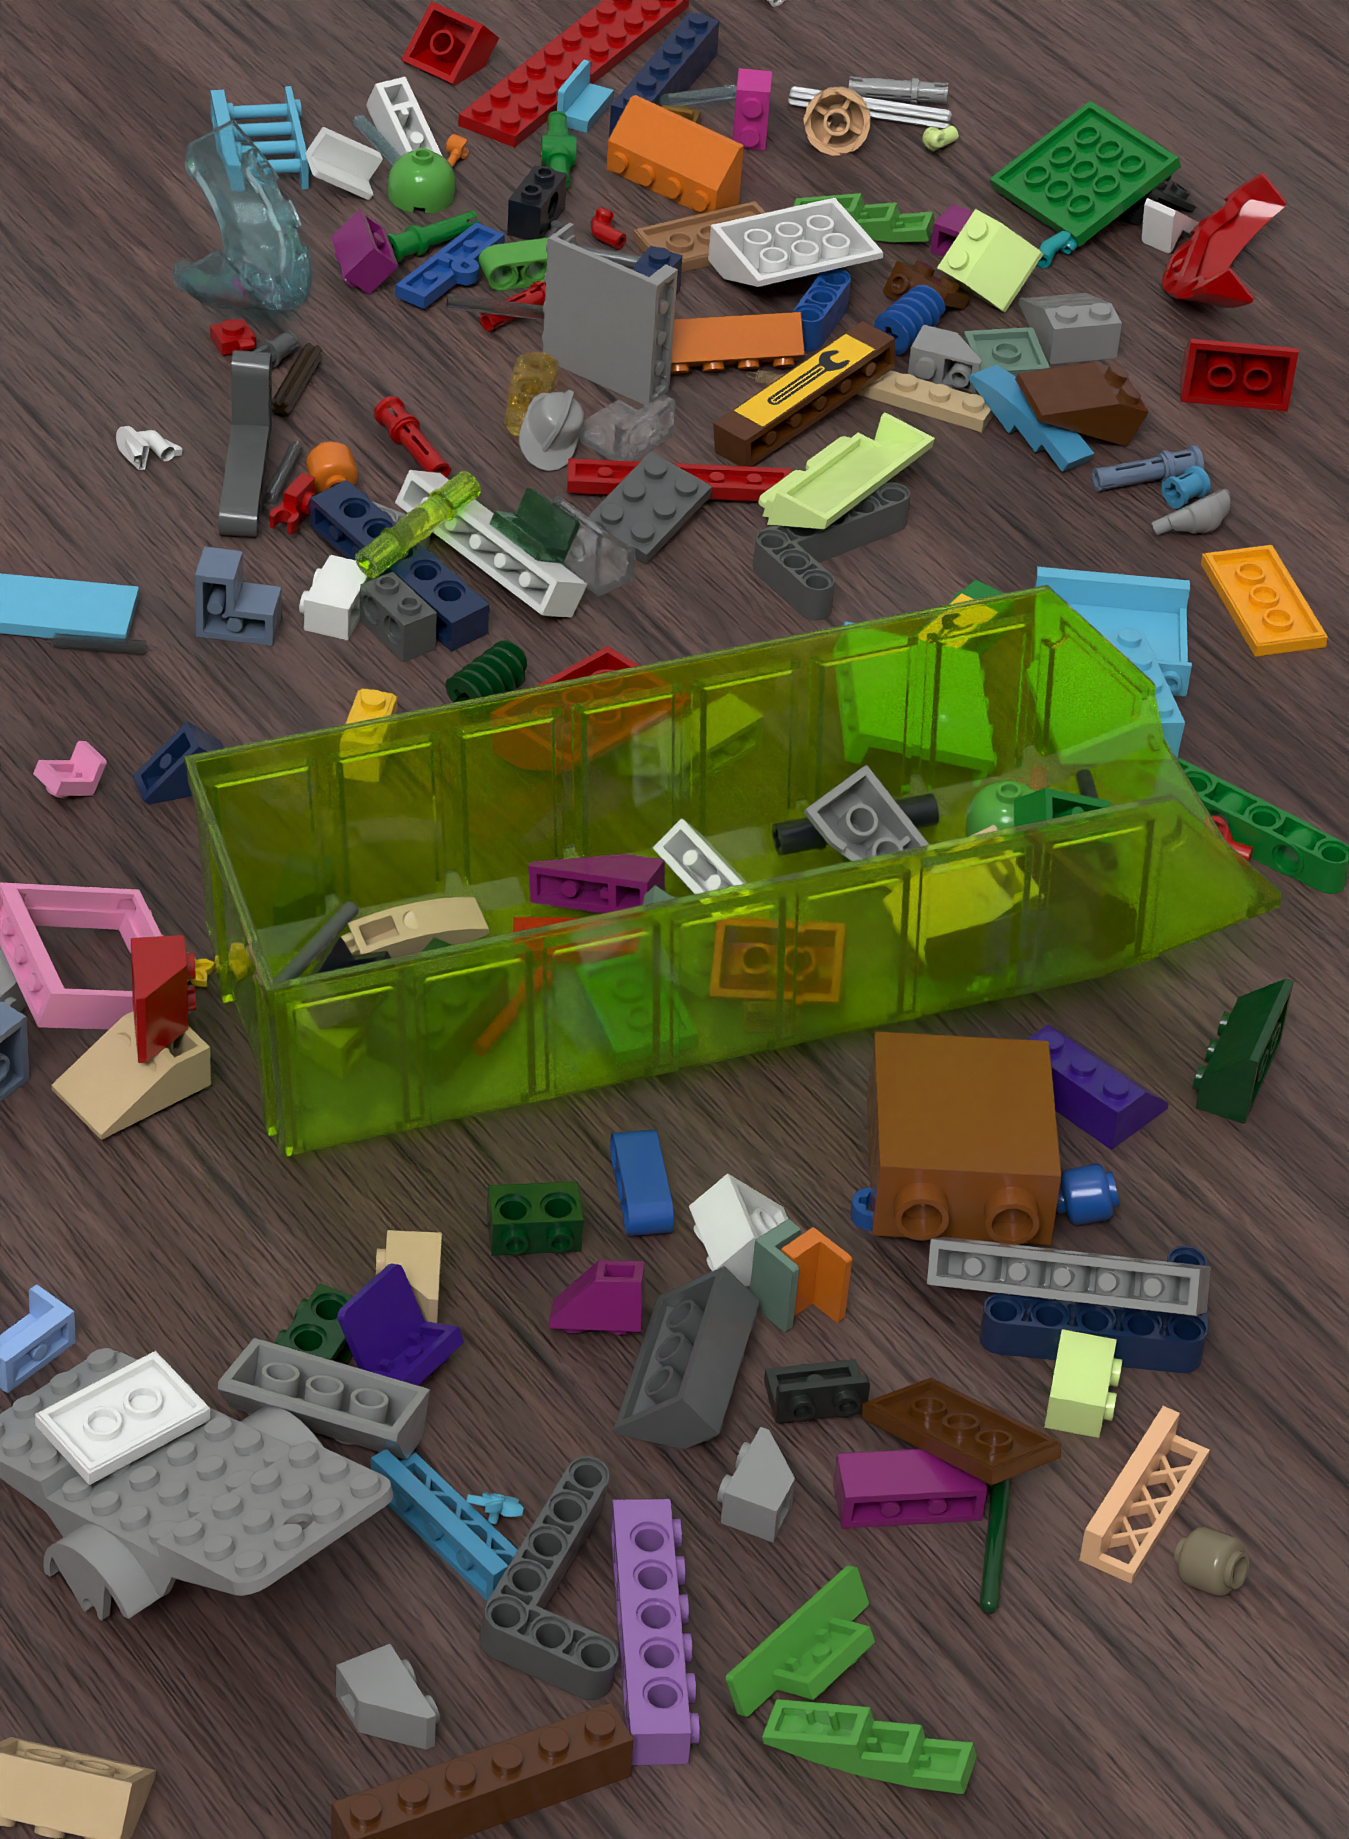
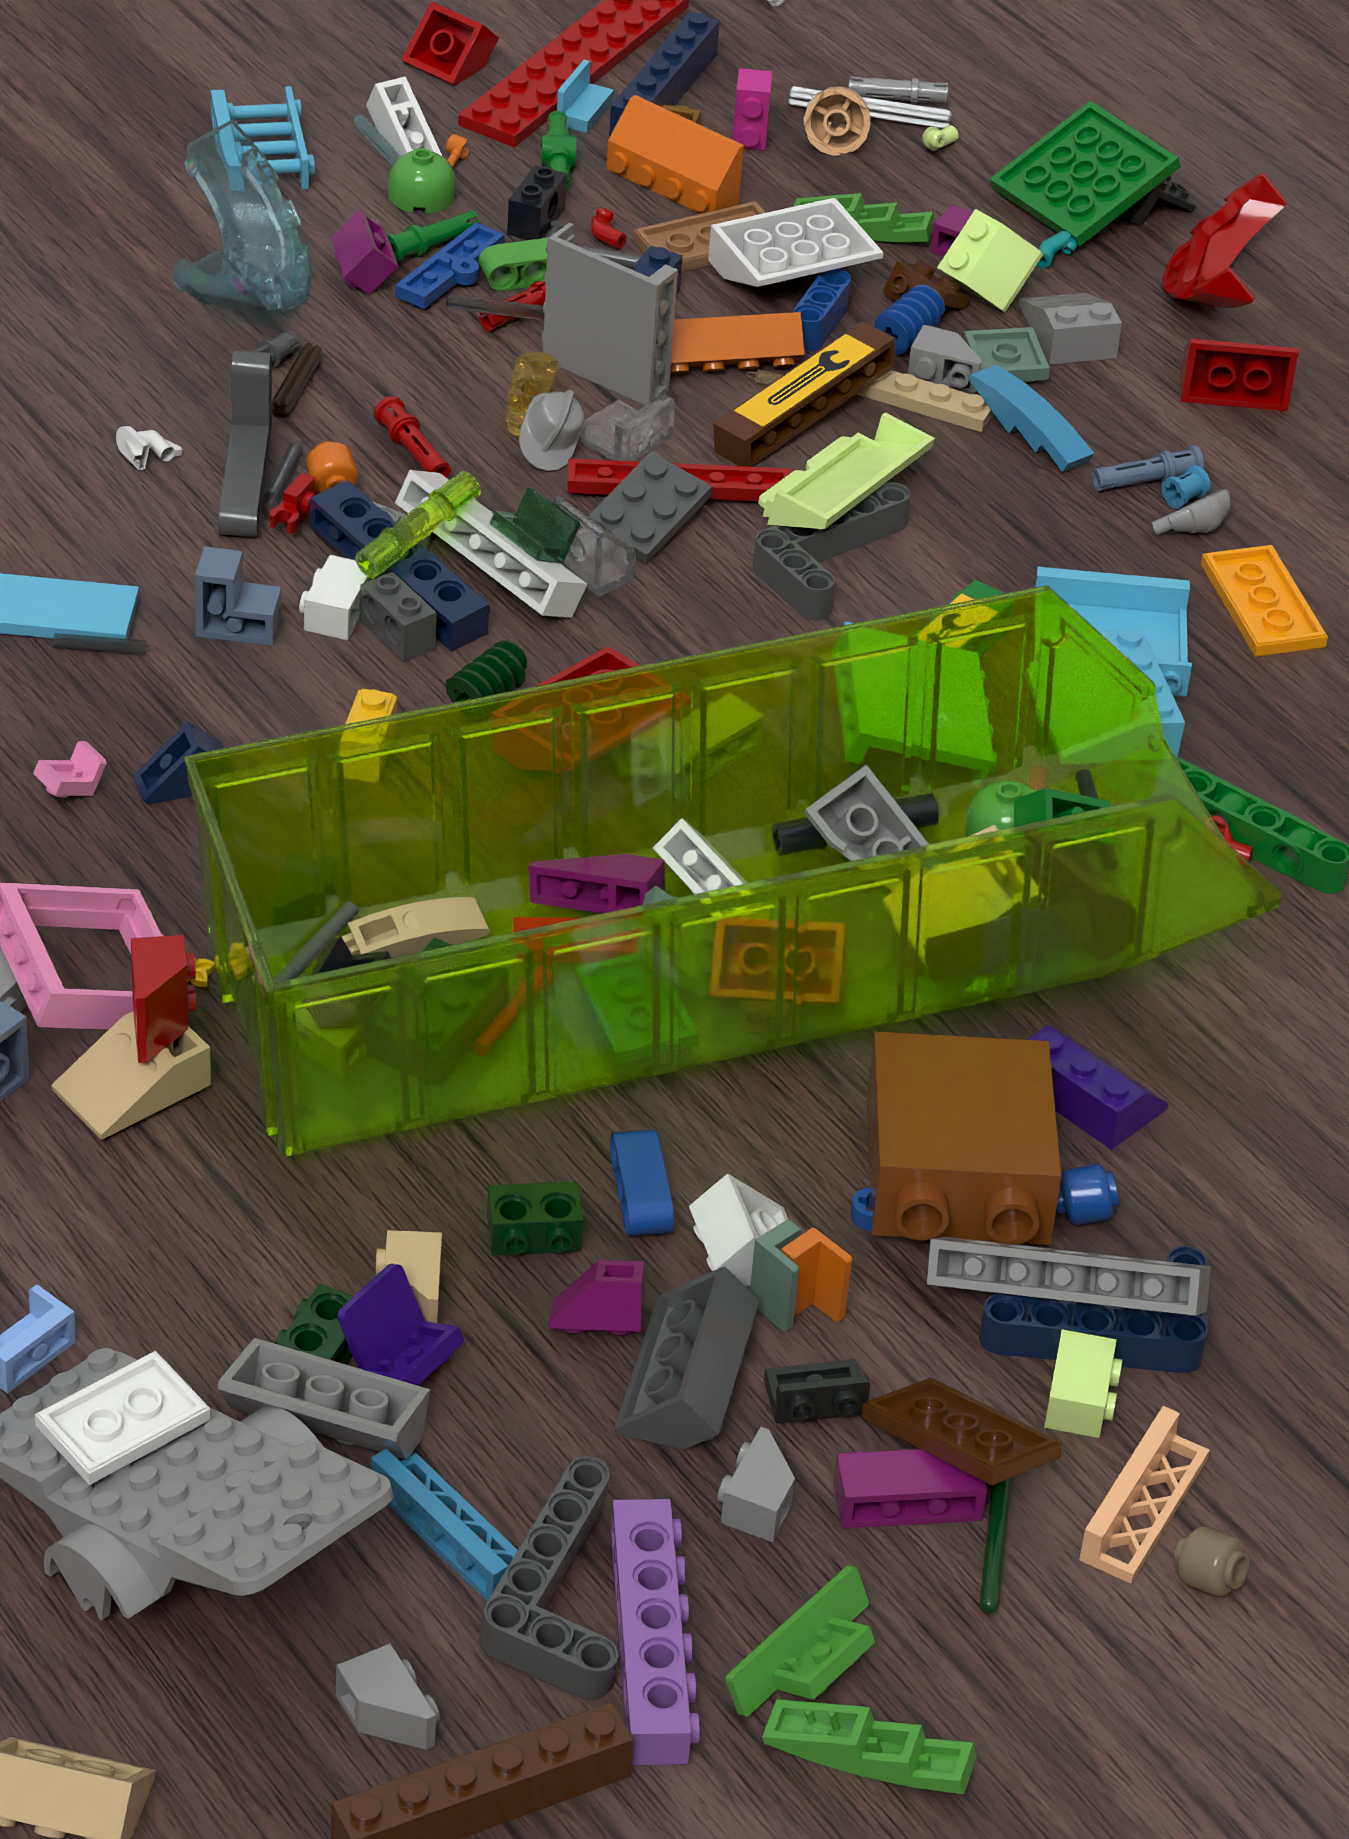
(232, 335): red plate -> none
(343, 162): white panel -> none
(497, 1504): medium azure plant -> none
(699, 96): clear light blue bar -> none
(1086, 400): reddish brown slope -> none
(1164, 226): white slope -> none
(1243, 1052): dark green slope -> none

